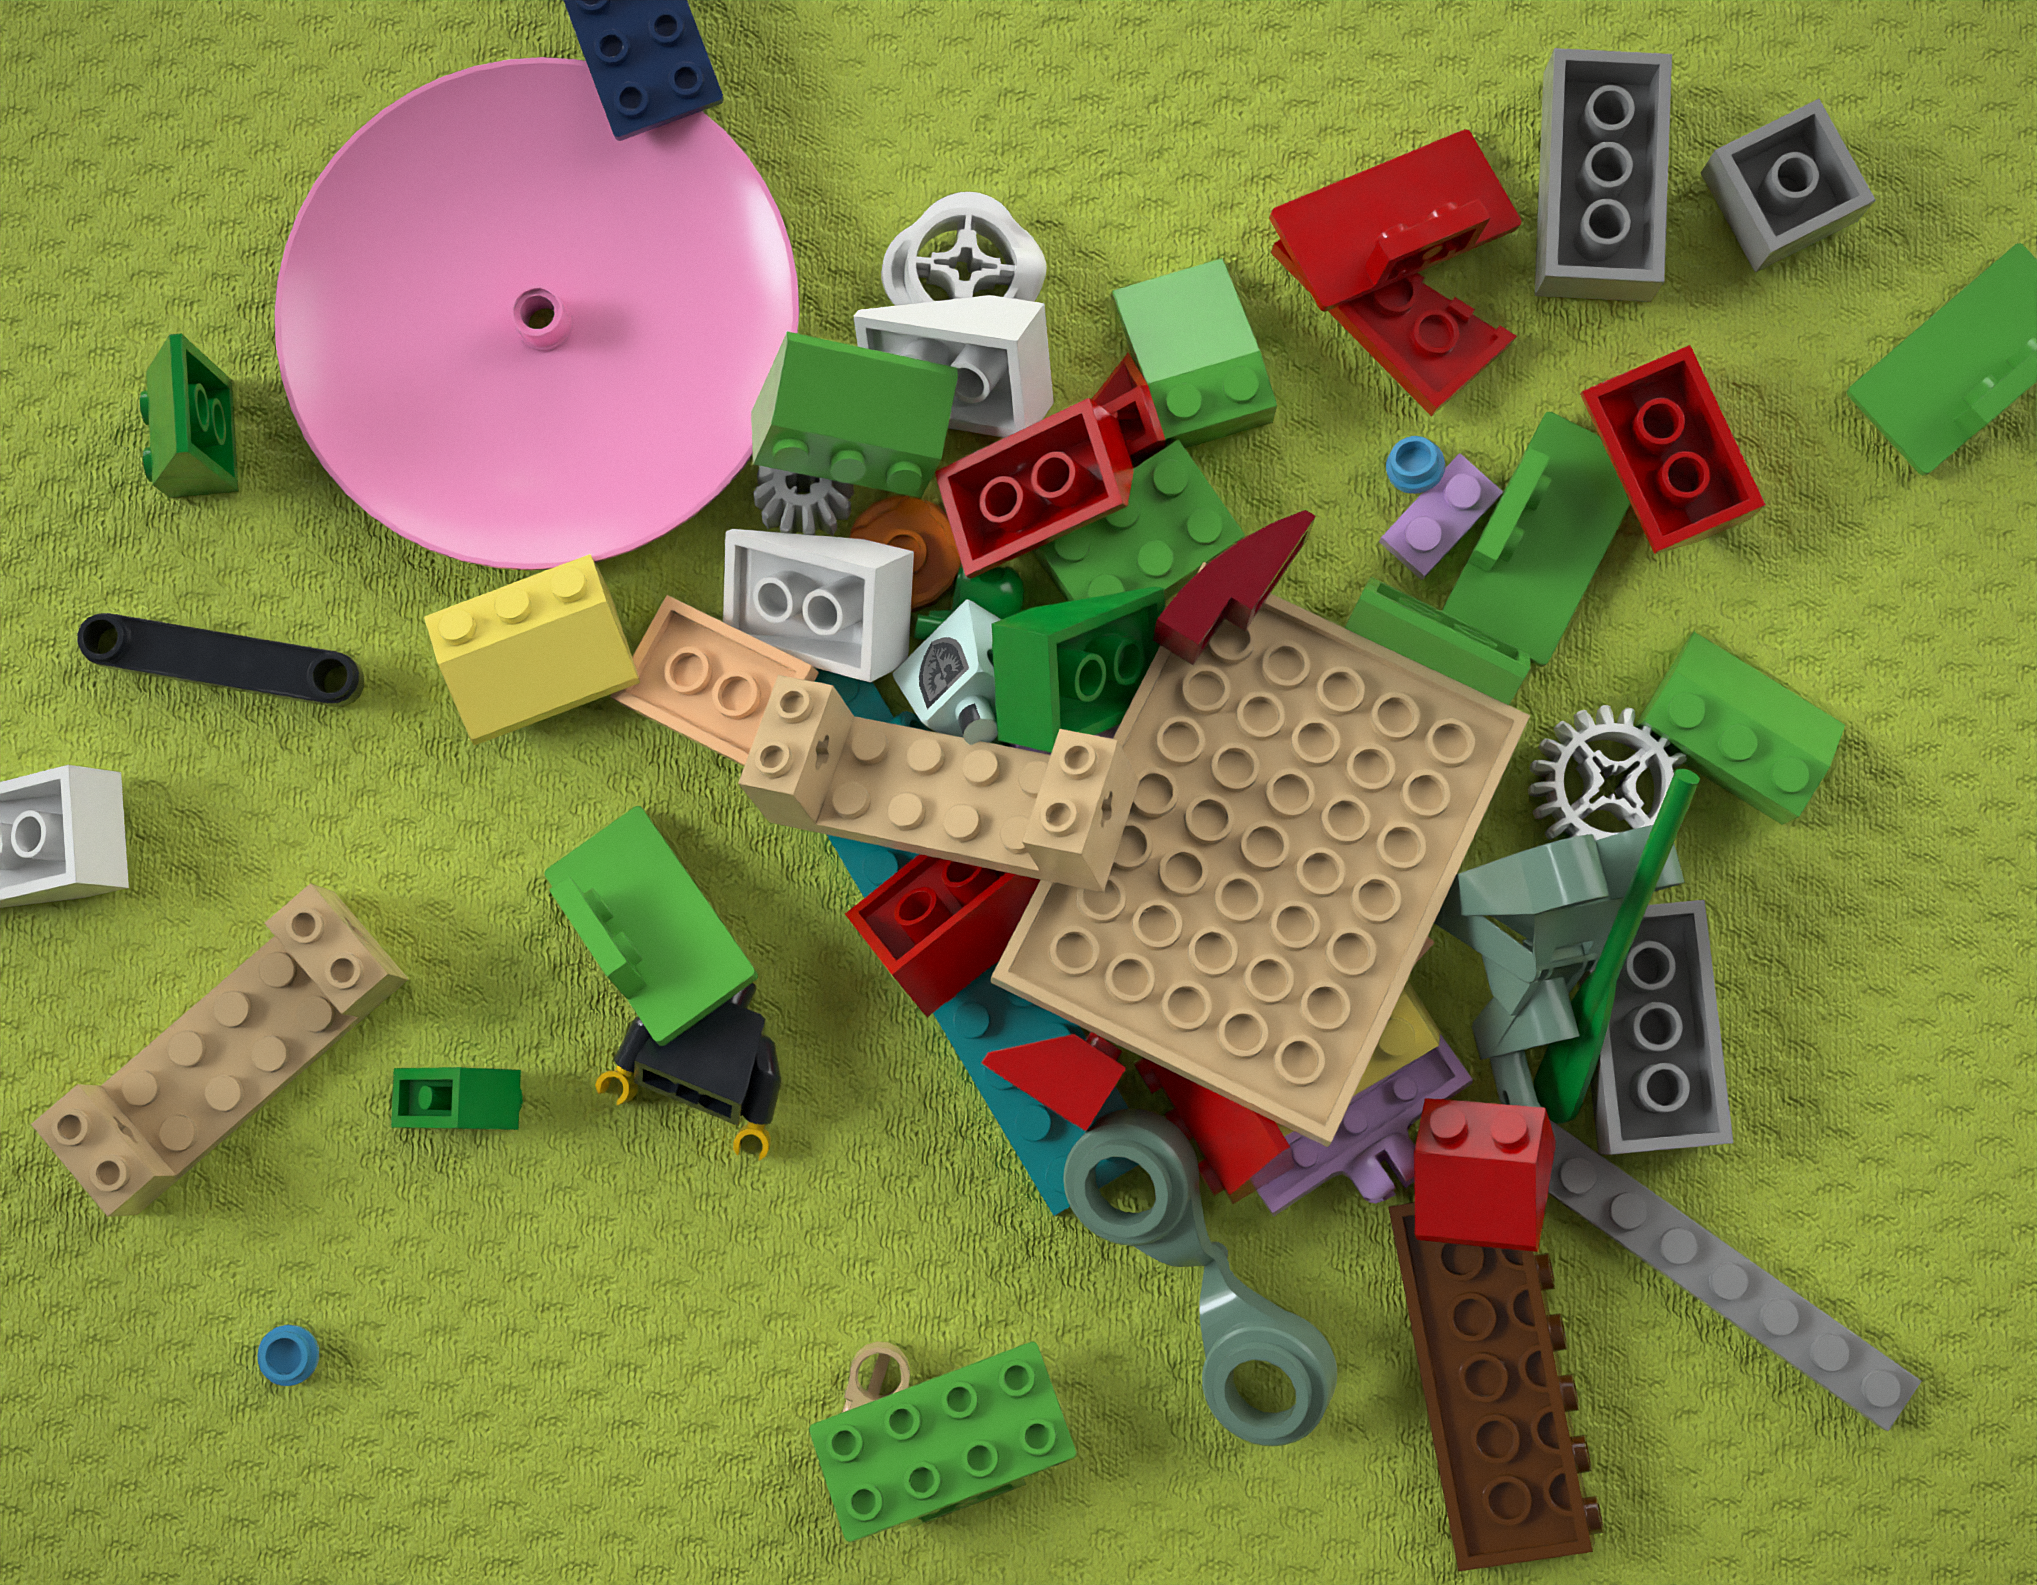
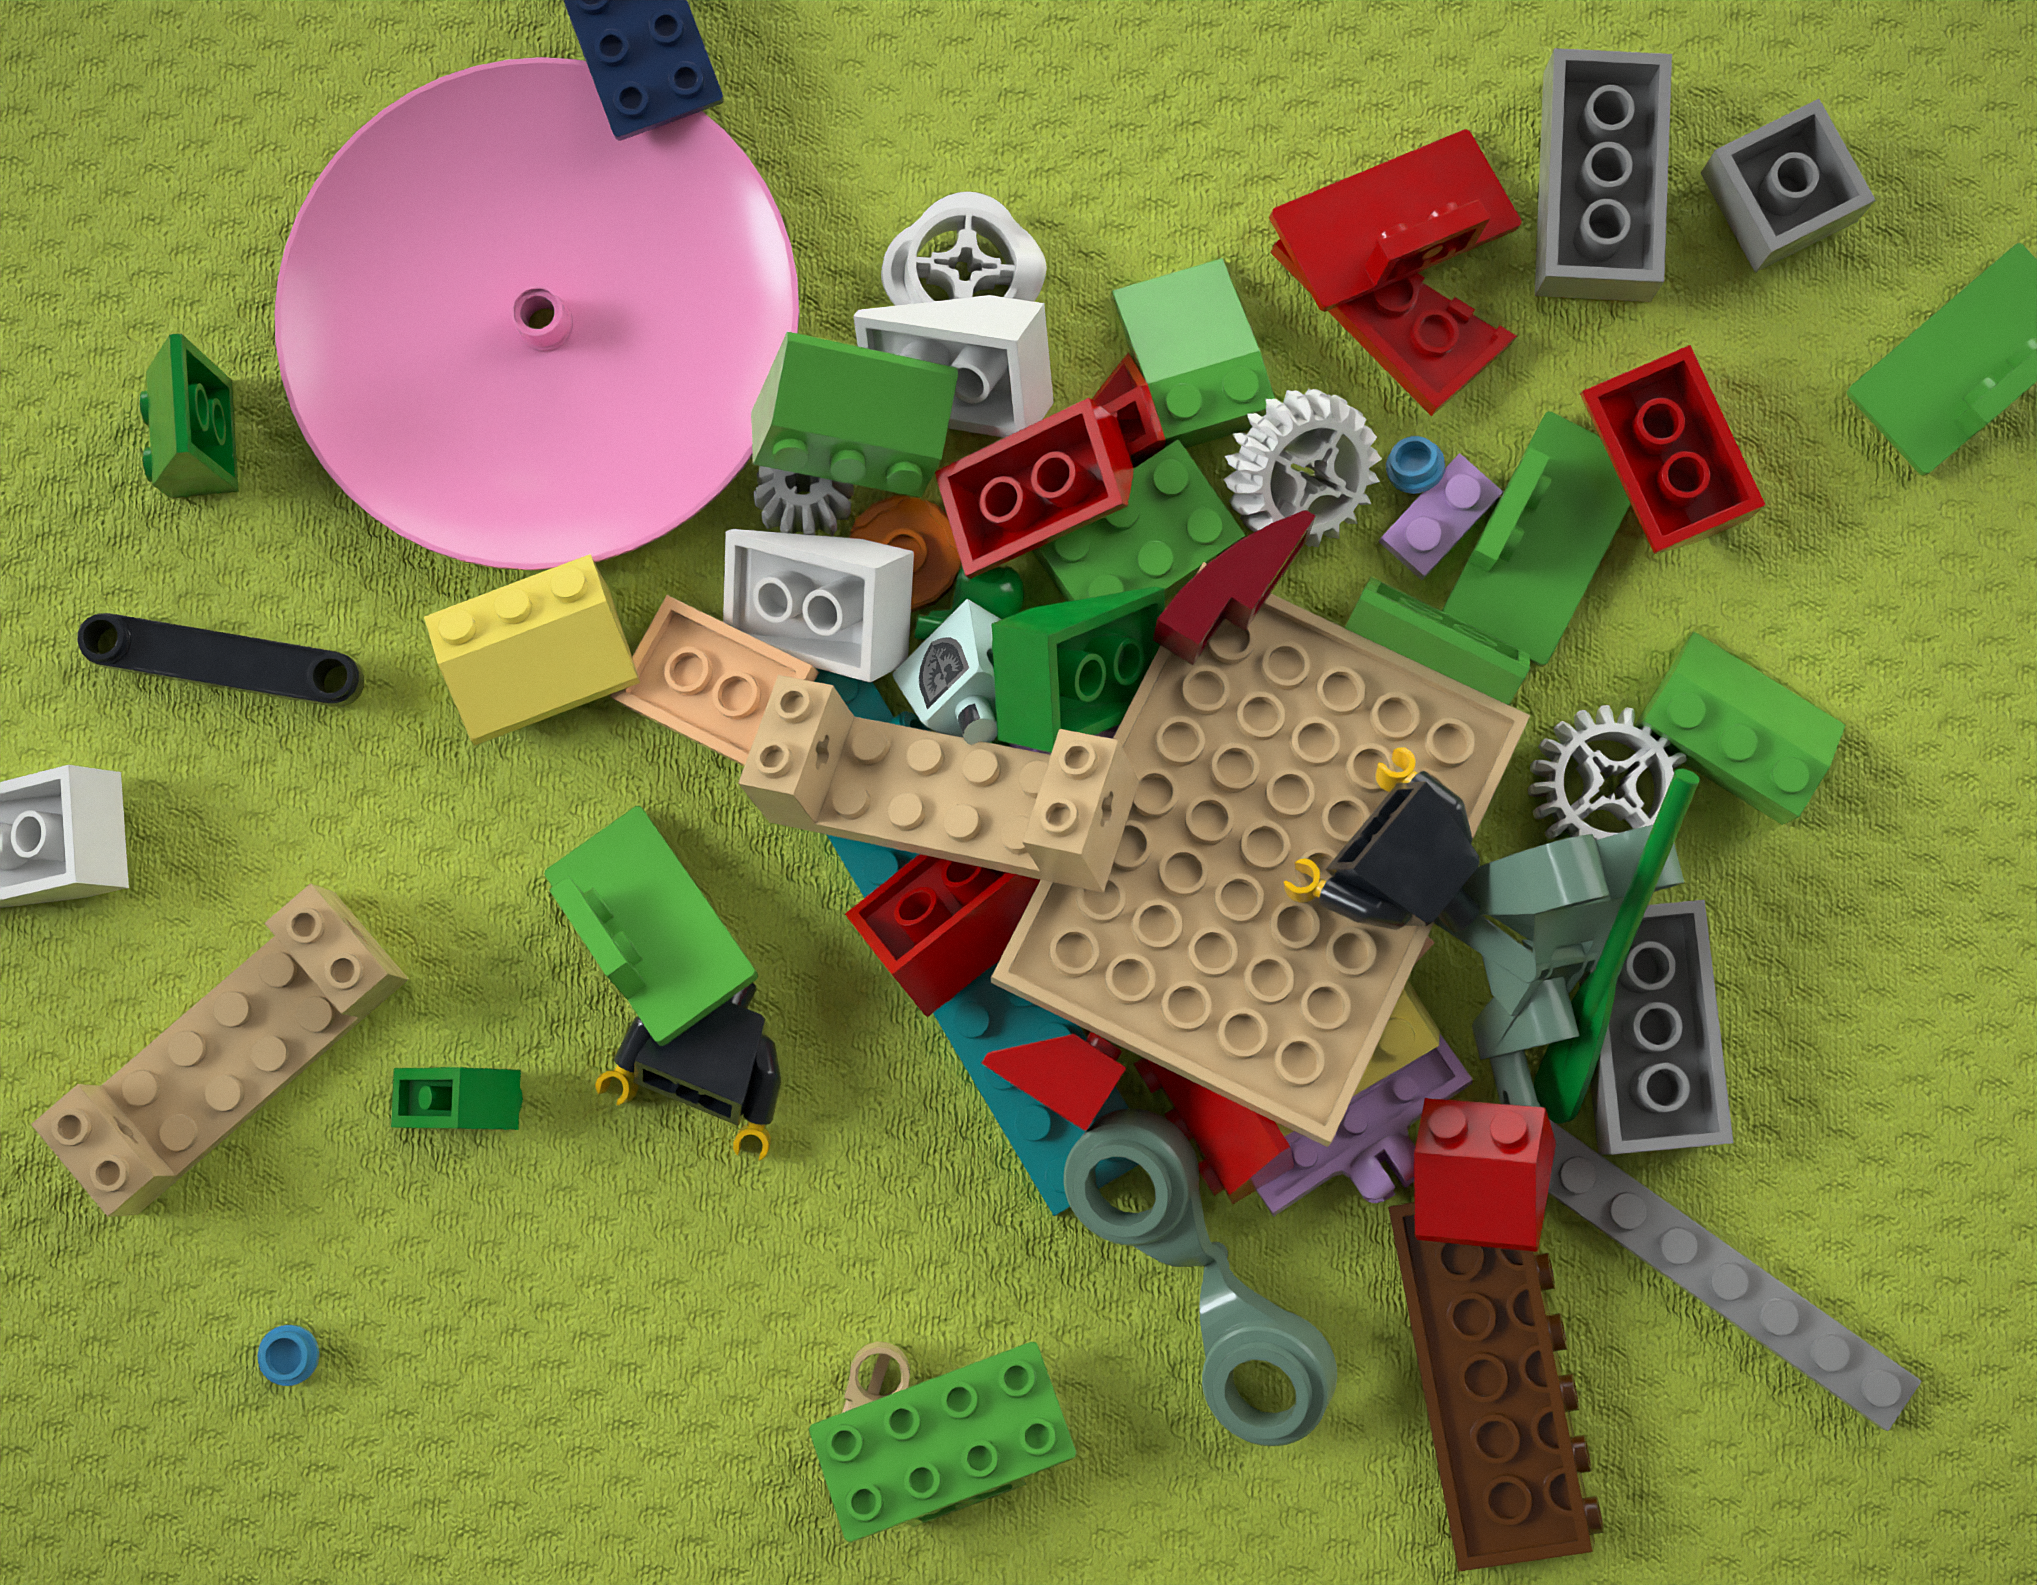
(1312, 433): none -> white gear
(1403, 860): none -> black torso

